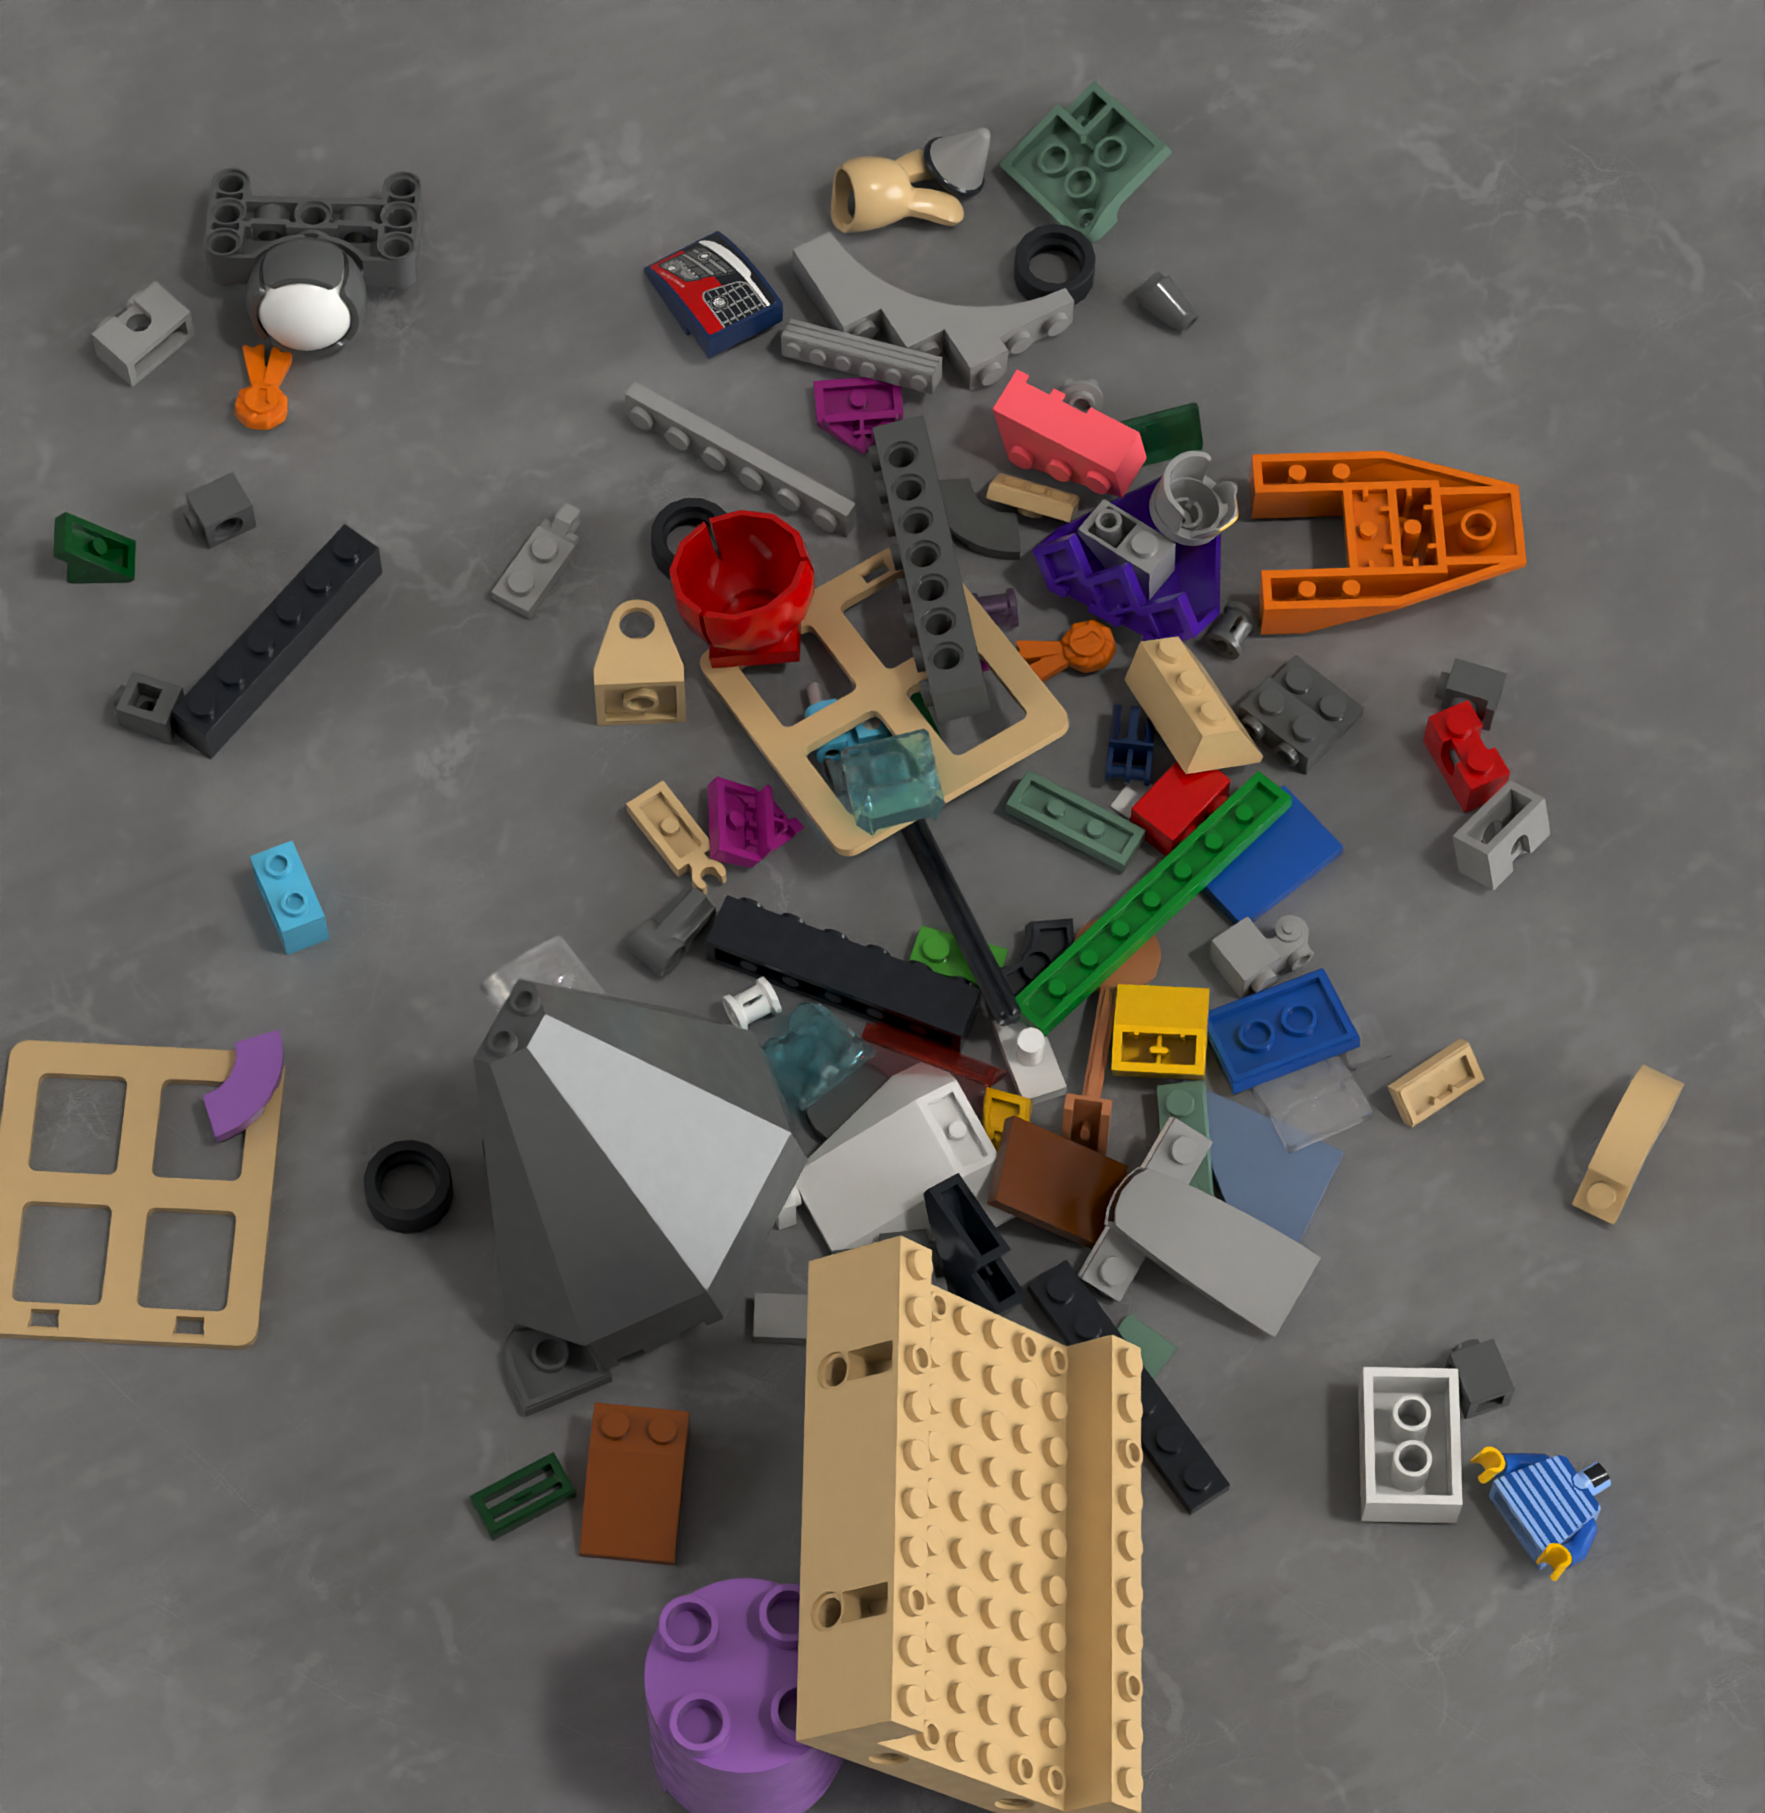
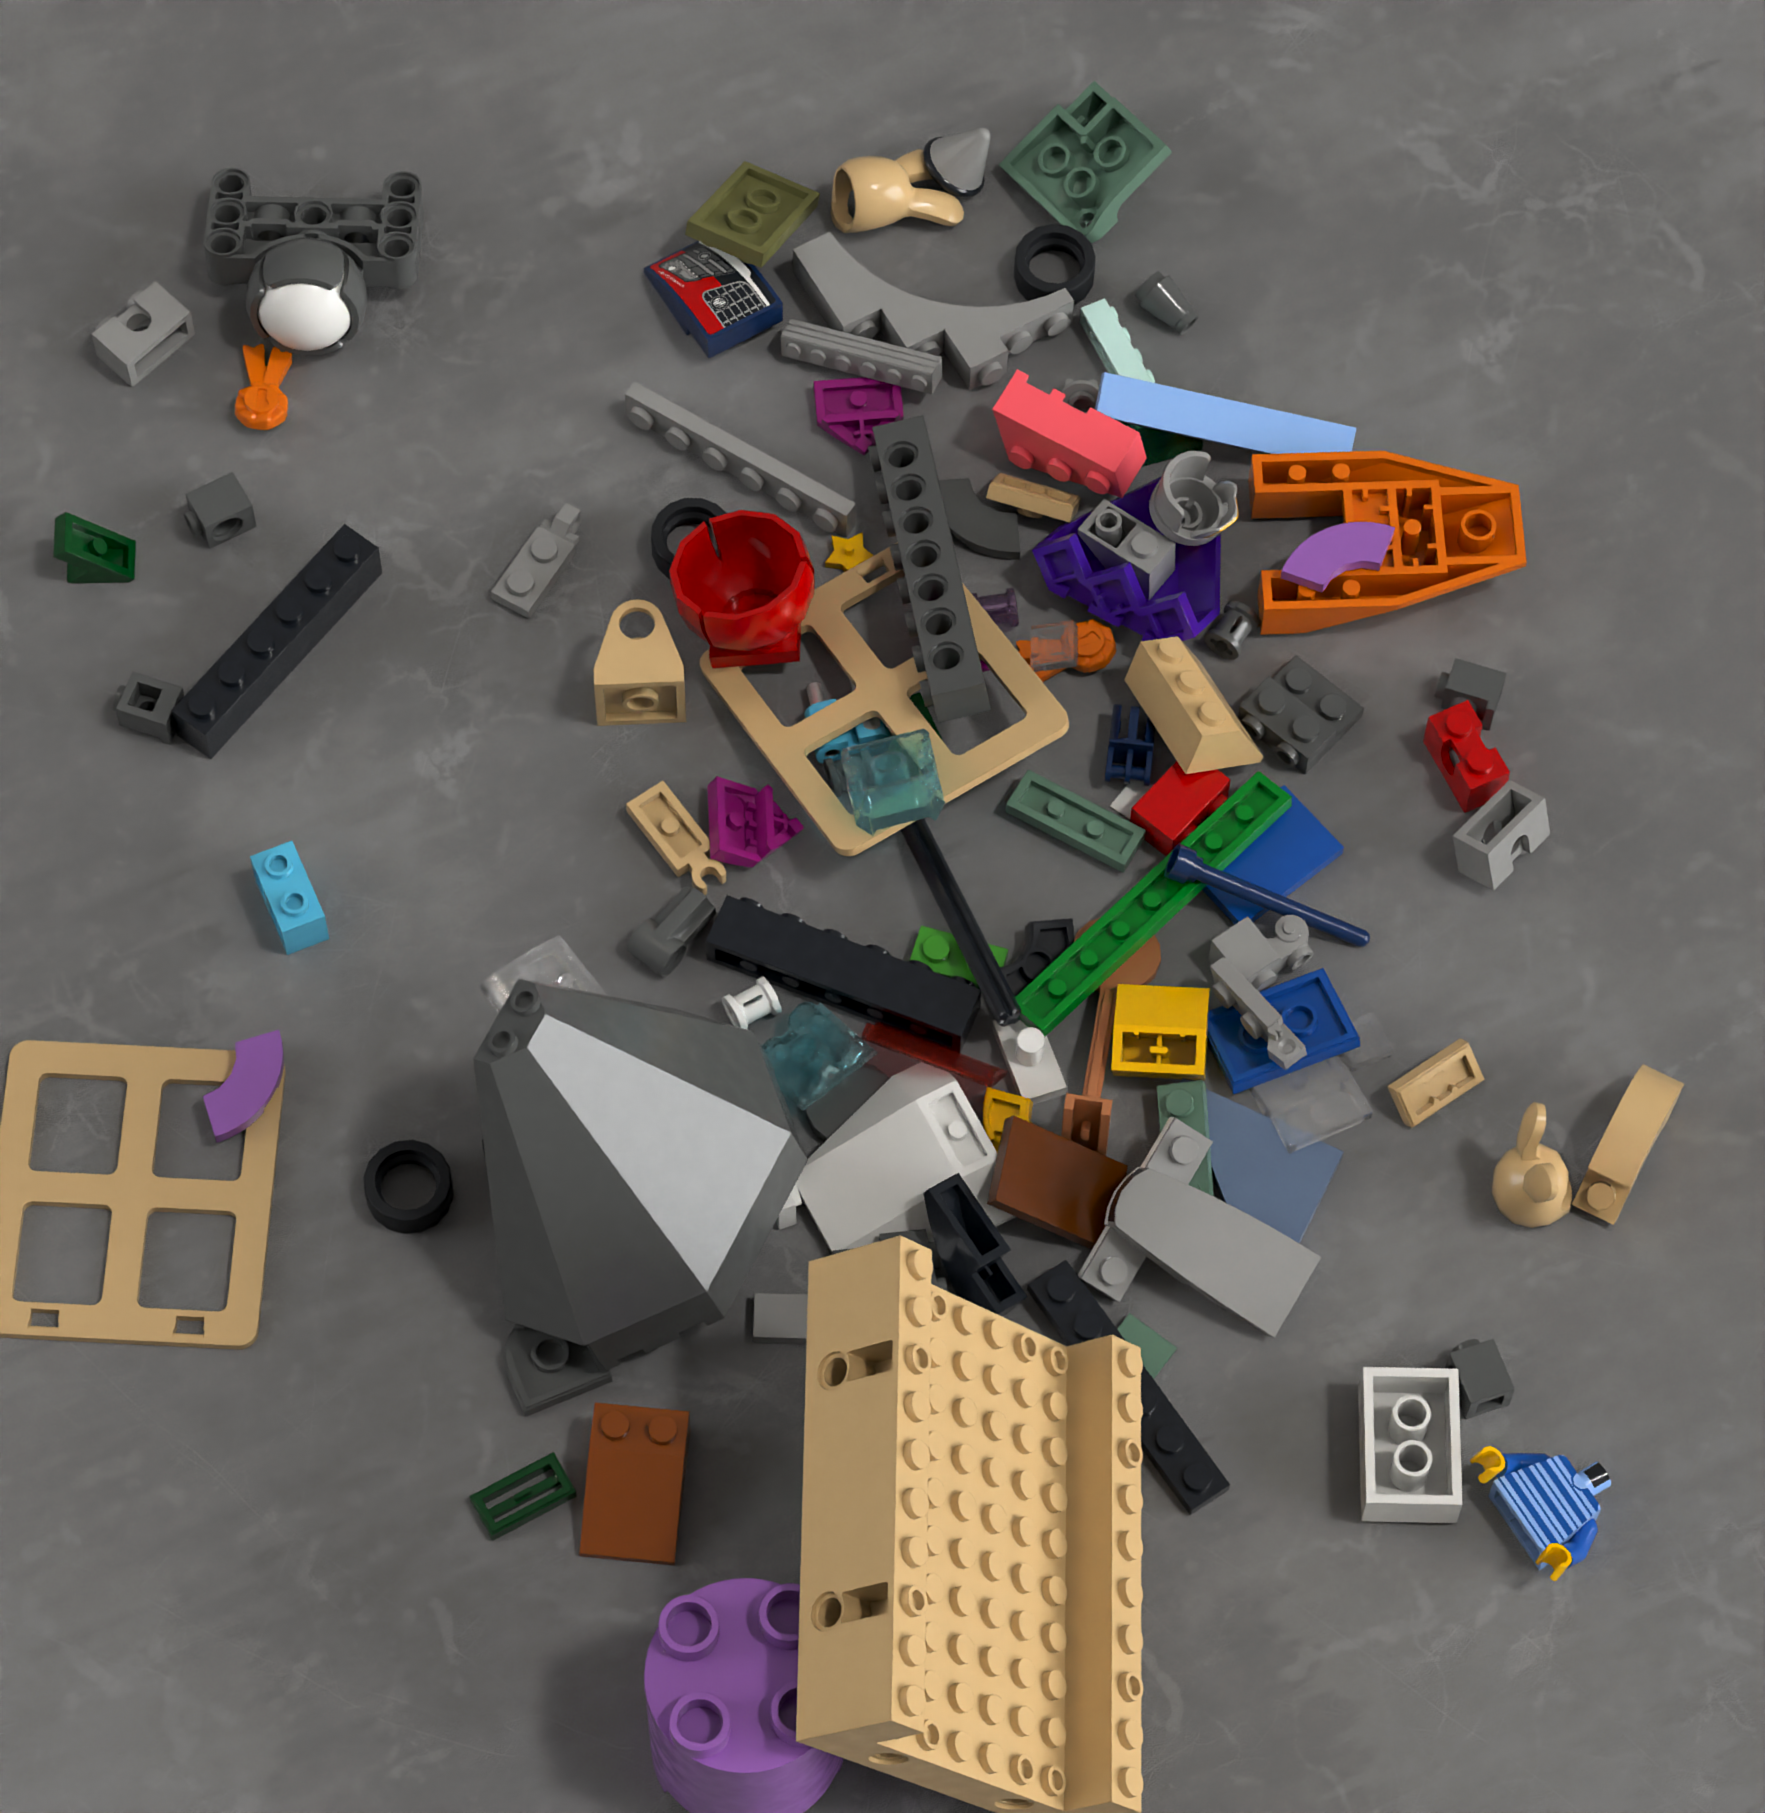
(752, 214): none -> olive plate
(847, 552): none -> yellow piece
(1054, 646): none -> clear tile
(1112, 341): none -> light aqua piece
(1187, 866): none -> dark blue piece
(1217, 418): none -> light blue tile
(1256, 1013): none -> light grey hinge
(1336, 551): none -> medium lavender tile
(1531, 1178): none -> tan piece

